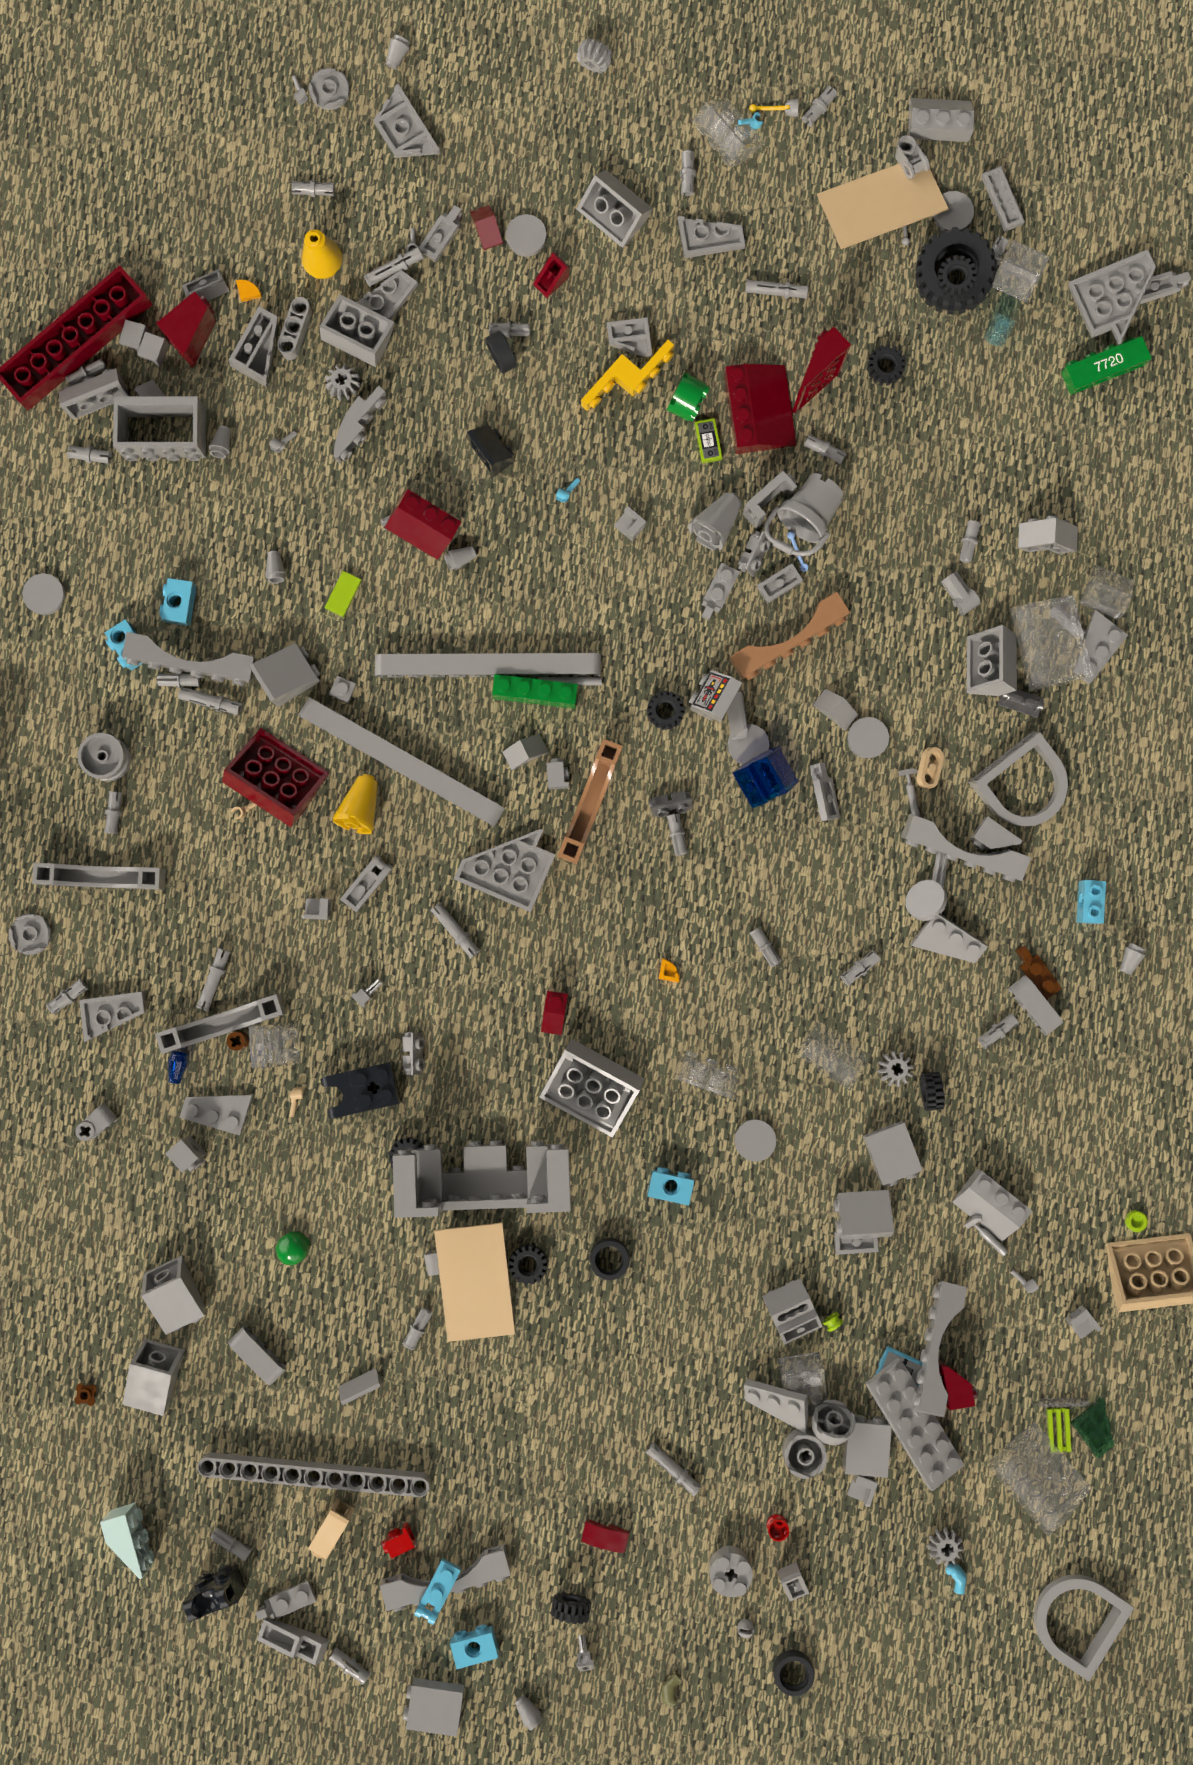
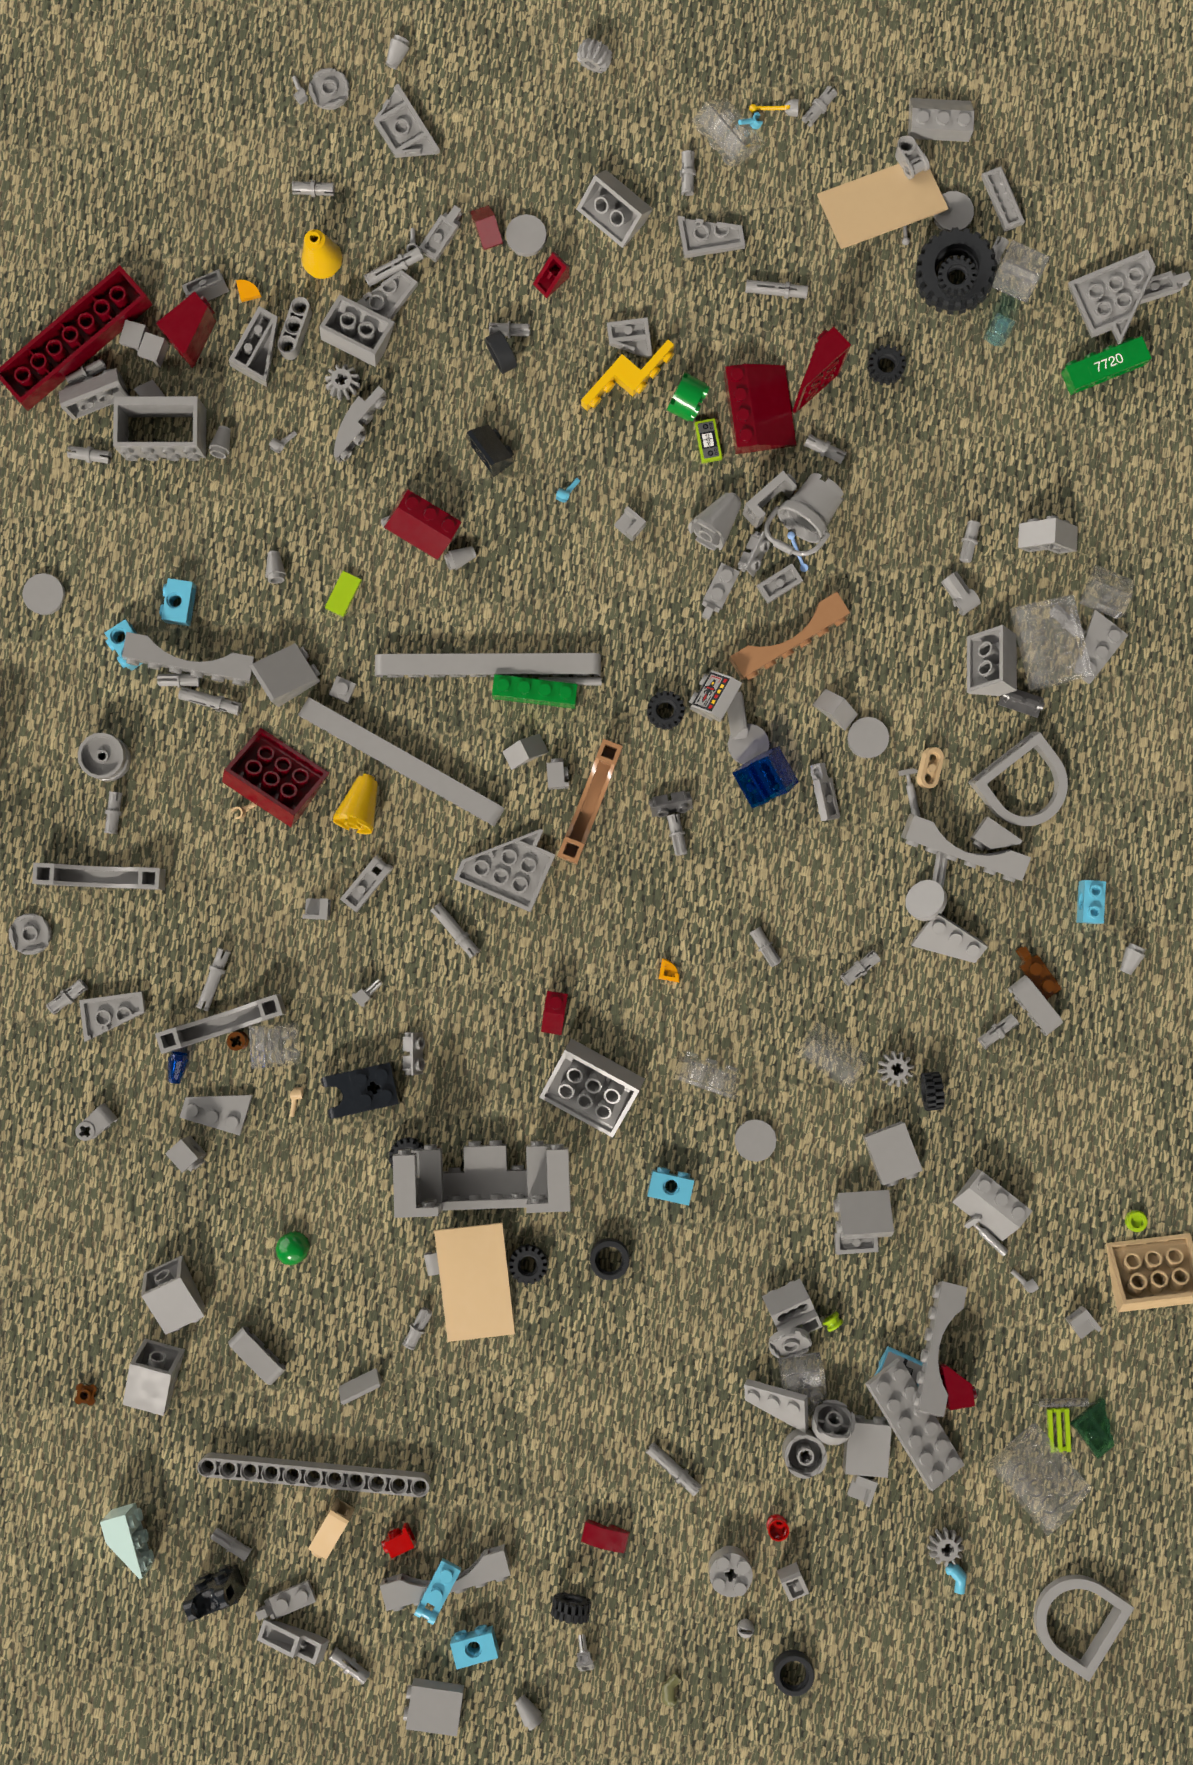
(789, 1342): none -> light grey tile

